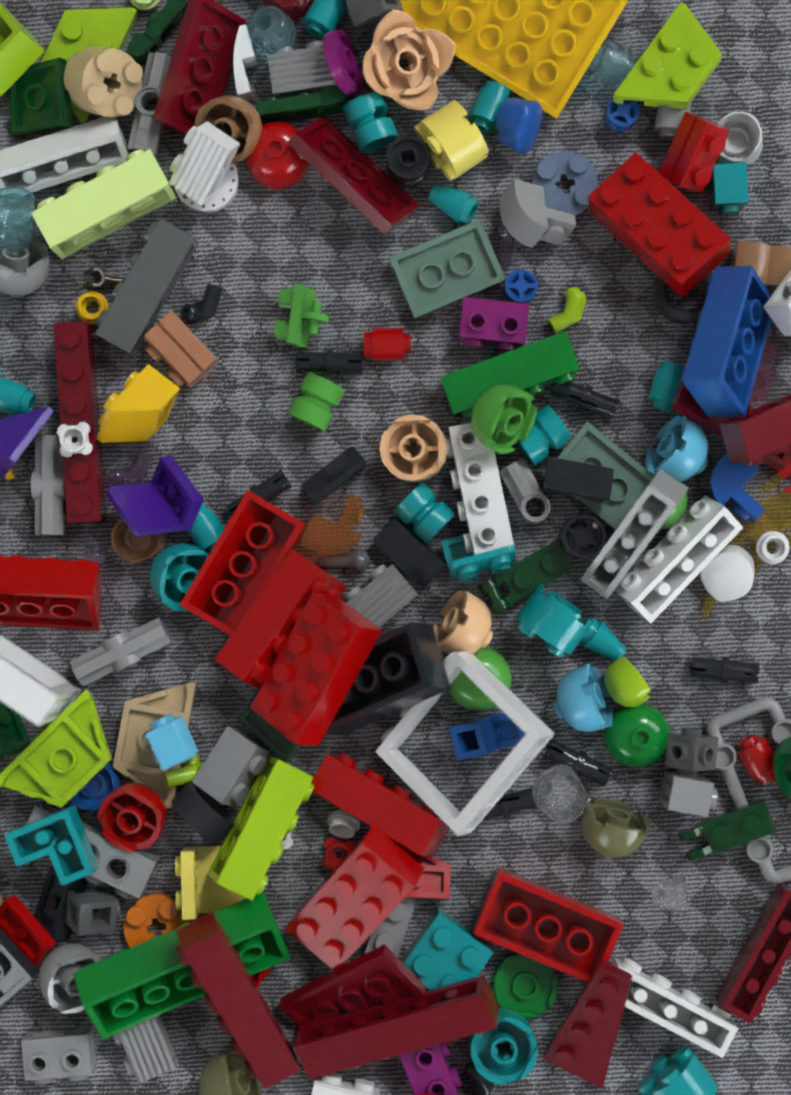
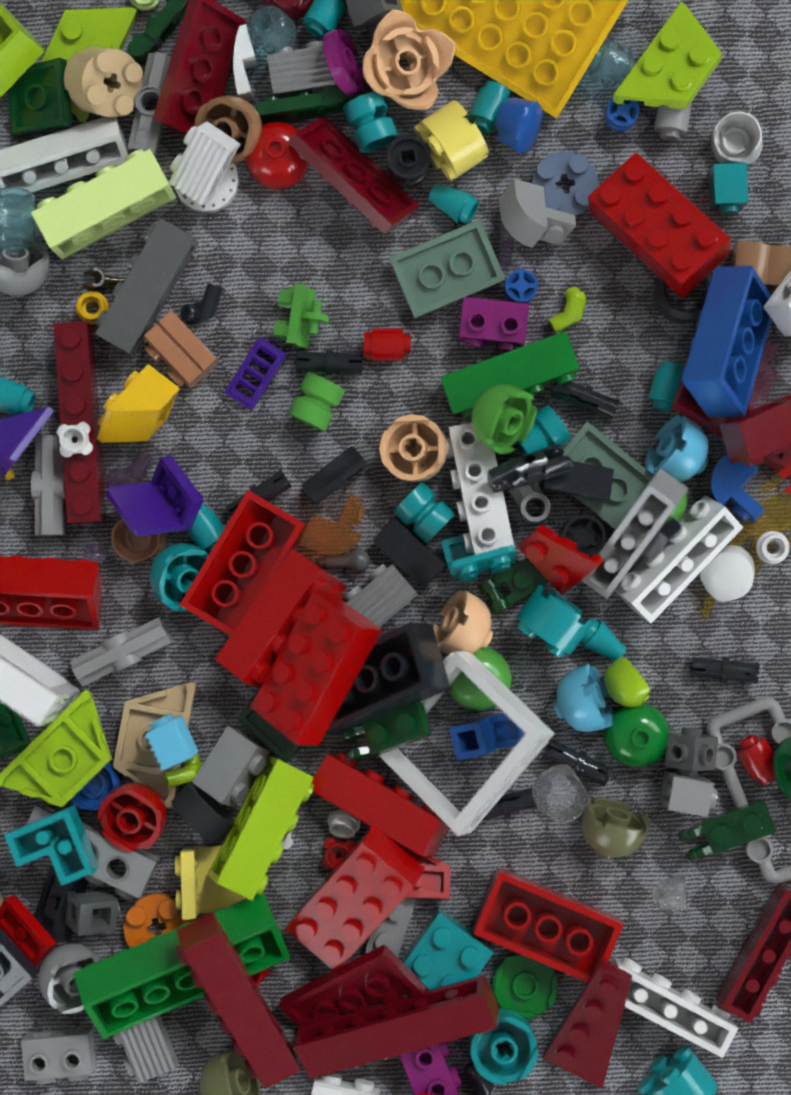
(279, 356): none -> dark purple slope
(390, 731): none -> dark green hinge
(529, 469): none -> black hinge
(558, 558): none -> red wing
(660, 539): none -> black tile
(694, 152): red brick -> none

